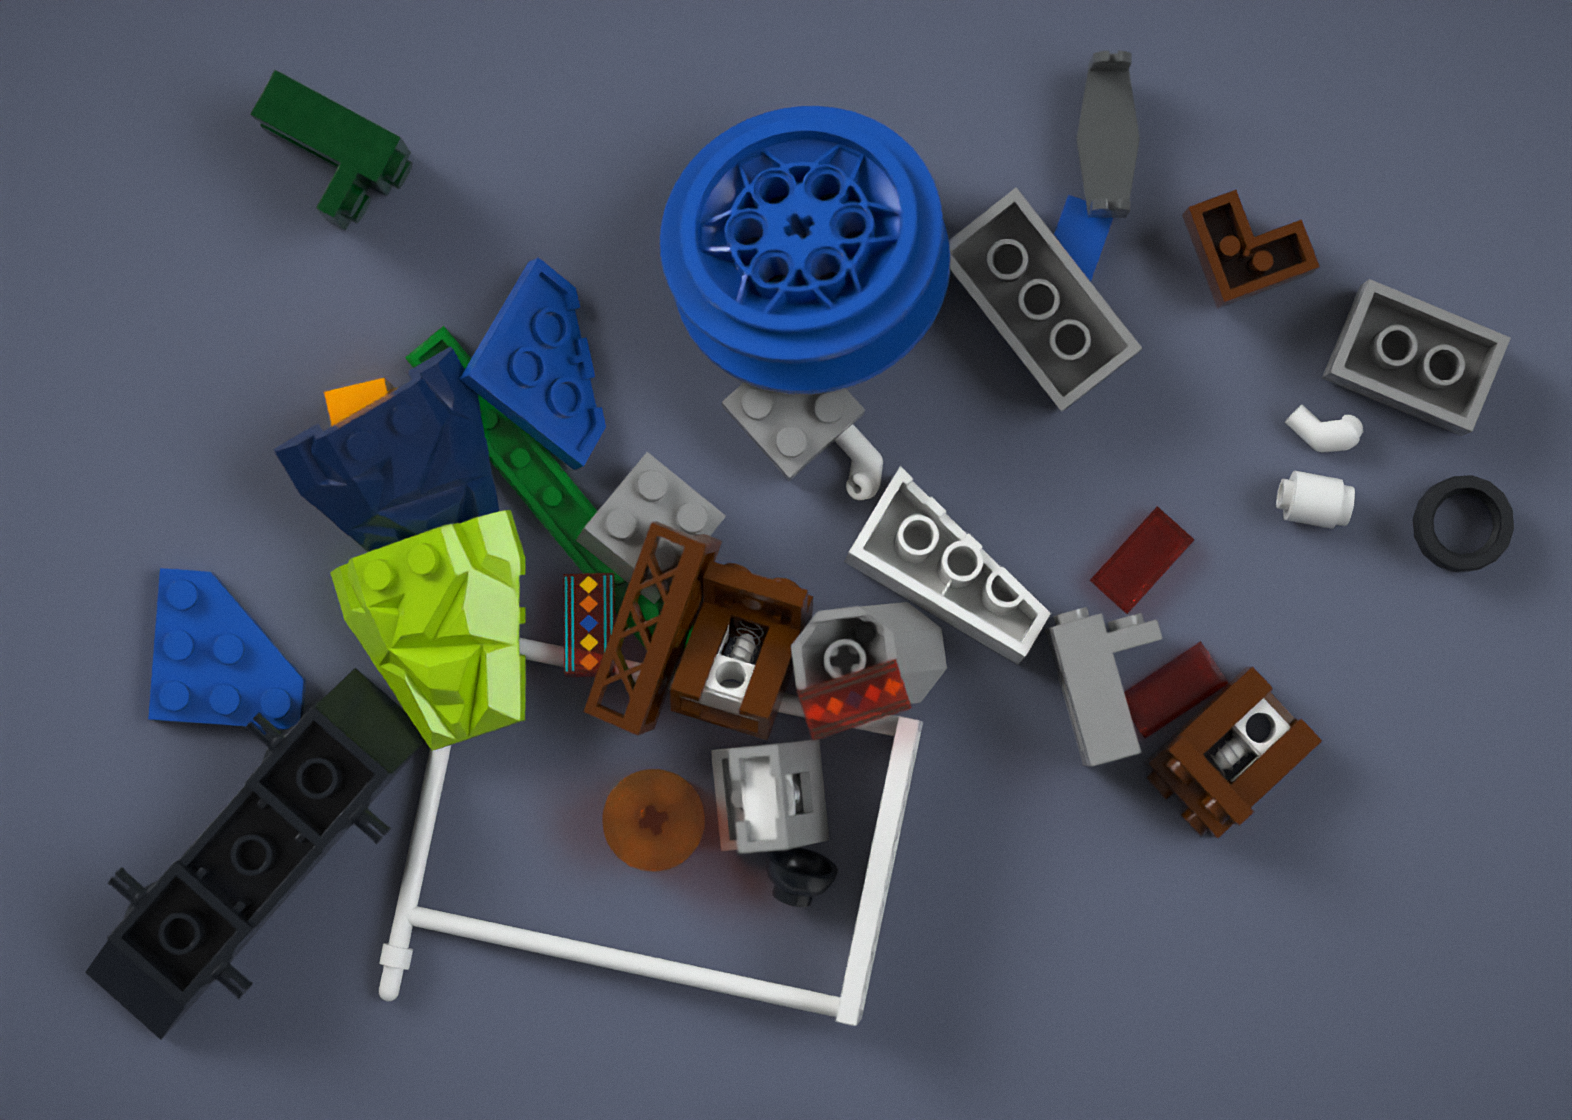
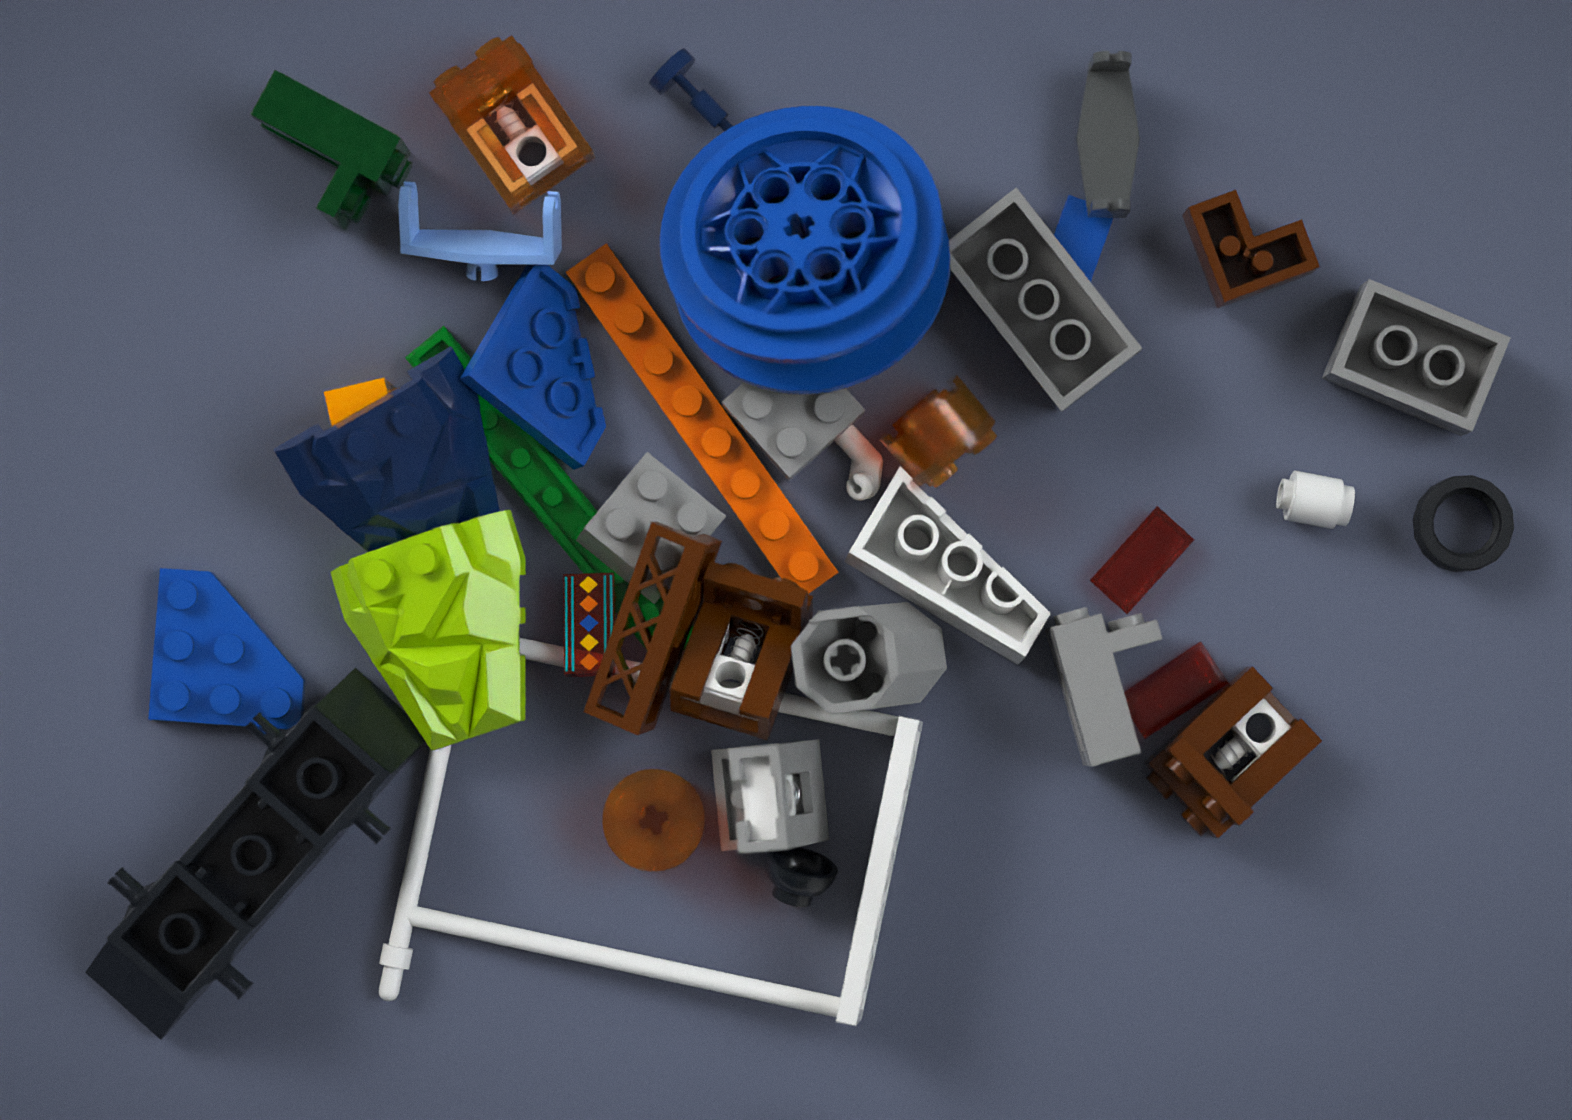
(479, 248): none -> light blue piece
(486, 86): none -> clear orange brick
(673, 72): none -> dark blue wheel
(700, 420): none -> orange plate
(854, 699): clear red tile -> none
(939, 433): none -> clear orange brick
(1328, 435): white arm -> none

